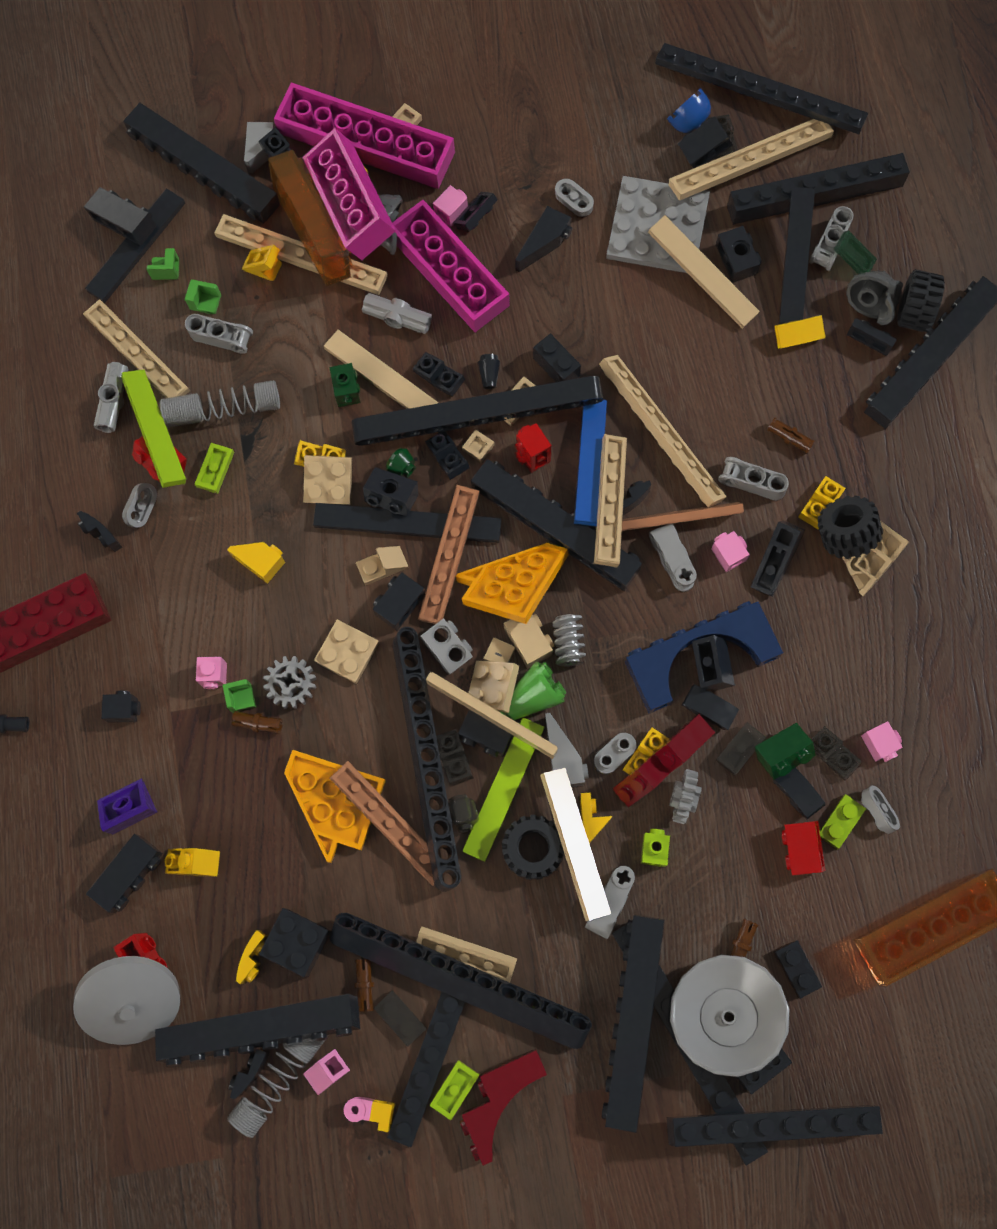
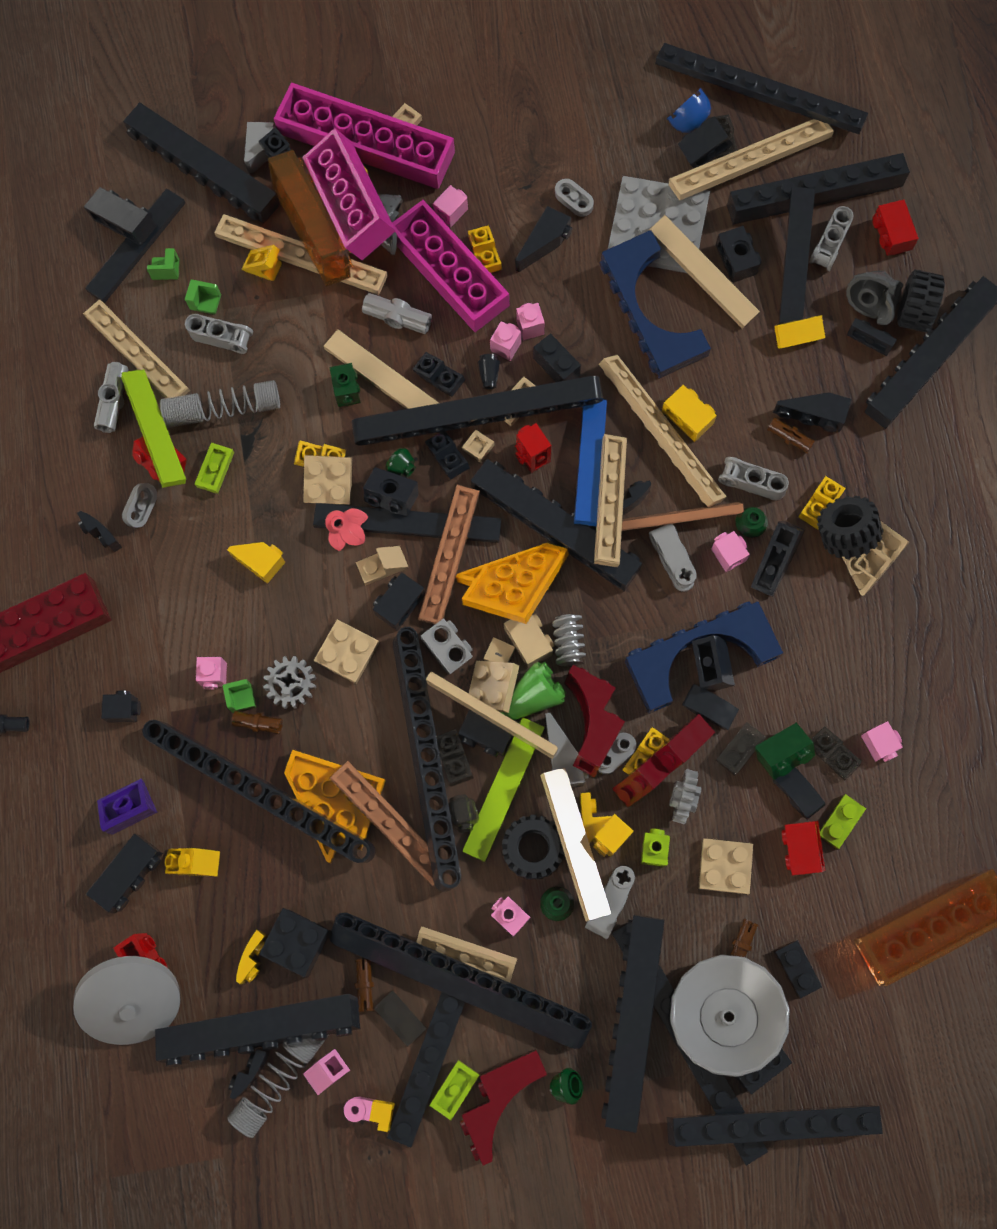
(246, 789): none -> black beam
(349, 529): none -> coral plate
(475, 211): black plate -> none
(484, 248): none -> yellow slope
(505, 340): none -> bright pink brick
(509, 915): none -> bright pink brick
(530, 321): none -> bright pink brick
(551, 909): none -> dark green cone
(567, 1086): none -> dark green cone
(600, 725): none -> dark red arch
(611, 836): none -> yellow brick
(665, 349): none -> dark blue arch
(689, 412): none -> yellow brick
(725, 866): none -> tan plate
(752, 522): none -> dark green cone
(822, 410): none -> black slope
(855, 253): clear green tile -> none
(877, 804): light grey plate -> none
(895, 227): none -> red brick

